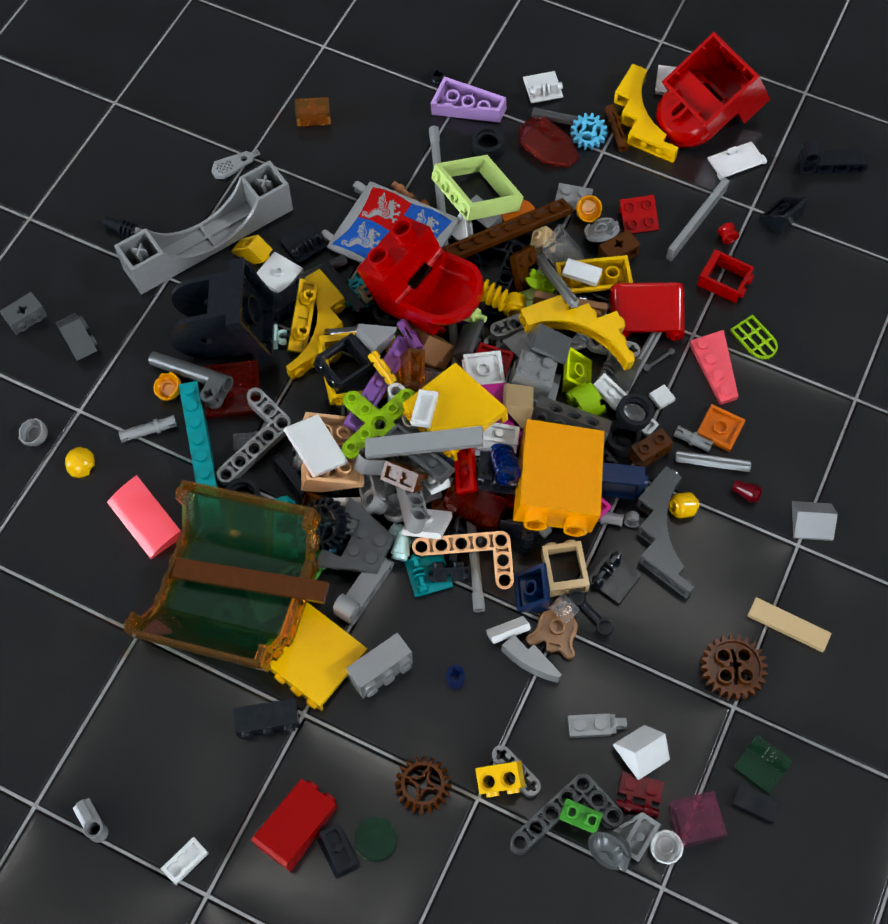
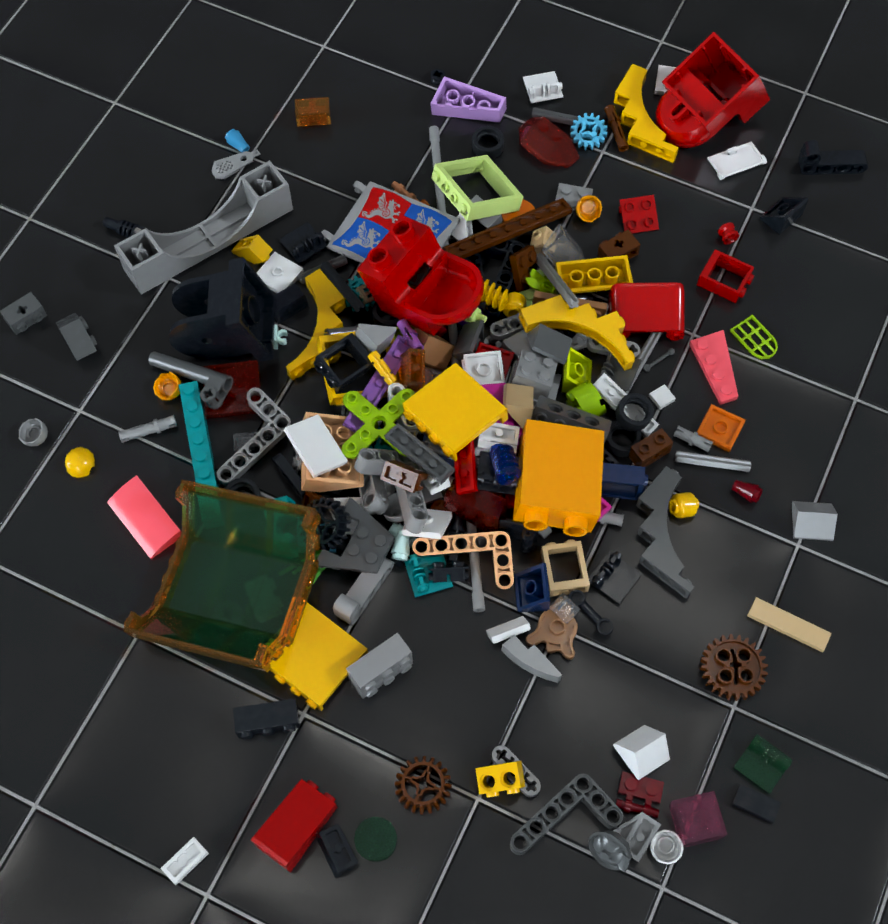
(90, 819): light grey piece -> none
(236, 140): none -> dark azure cone
(251, 580): reddish brown tile -> none
(302, 315): yellow plate -> none
(424, 408): white tile -> none
(424, 442): light grey tile -> none
(455, 669): clear blue bush -> none
(580, 816): bright green hips -> none
(582, 272): white tile -> none
(594, 725): light grey hinge -> none
(602, 230): light grey tile -> none
(632, 519): light grey hinge -> none
(697, 219): light grey tile -> none

